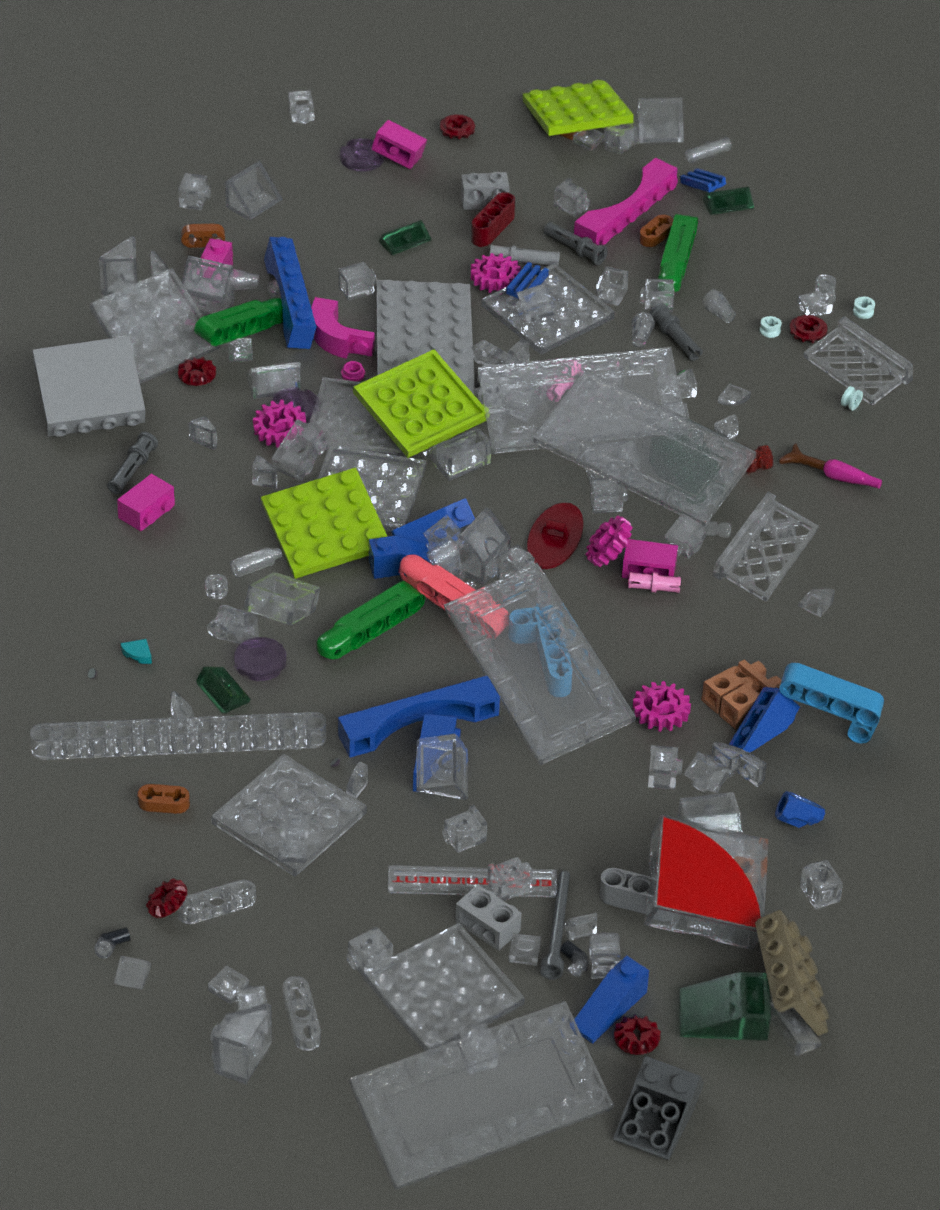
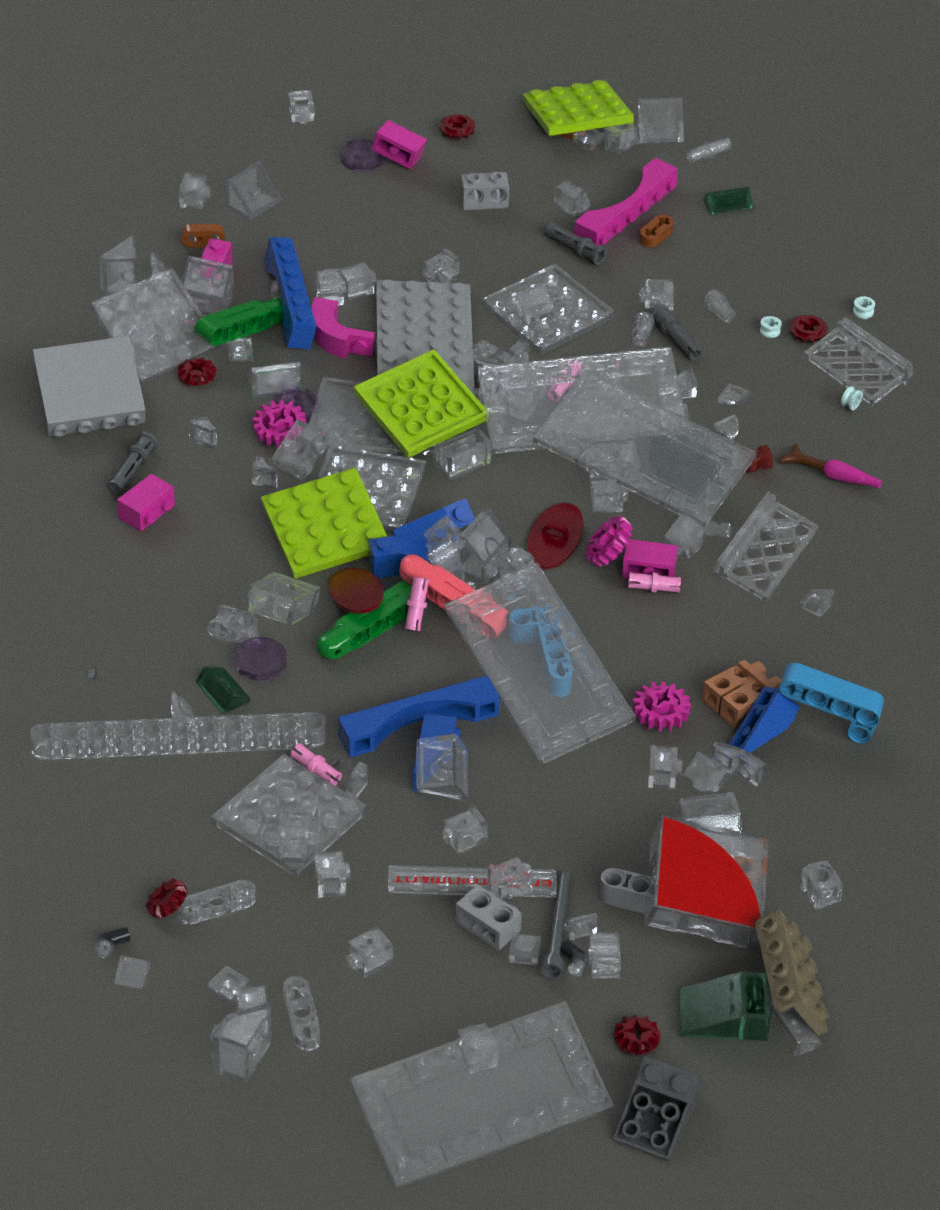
(137, 650): teal tile -> none
(163, 798): dark orange beam -> none
(216, 586): clear bush -> none
(245, 280): clear cone -> none
(254, 561): clear cylinder -> none
(315, 764): none -> bright pink pin
(330, 285): none -> clear brick
(331, 874): none -> clear brick
(353, 371): dark pink plate -> none
(356, 590): none -> dark red shield
(405, 238): clear green slope -> none
(416, 603): none -> bright pink pin
(441, 267): none -> clear brick
(443, 987): clear plate -> none
(493, 219): dark red beam -> none
(494, 272): dark pink gear -> none
(524, 278): blue tile -> none
(527, 255): light grey pin -> none
(612, 285): clear brick -> none
(612, 998): blue slope -> none
(678, 249): green piece -> none
(703, 180): blue tile -> none
(798, 810): blue rock -> none
(818, 302): clear bracket -> none
(830, 280): clear bush -> none

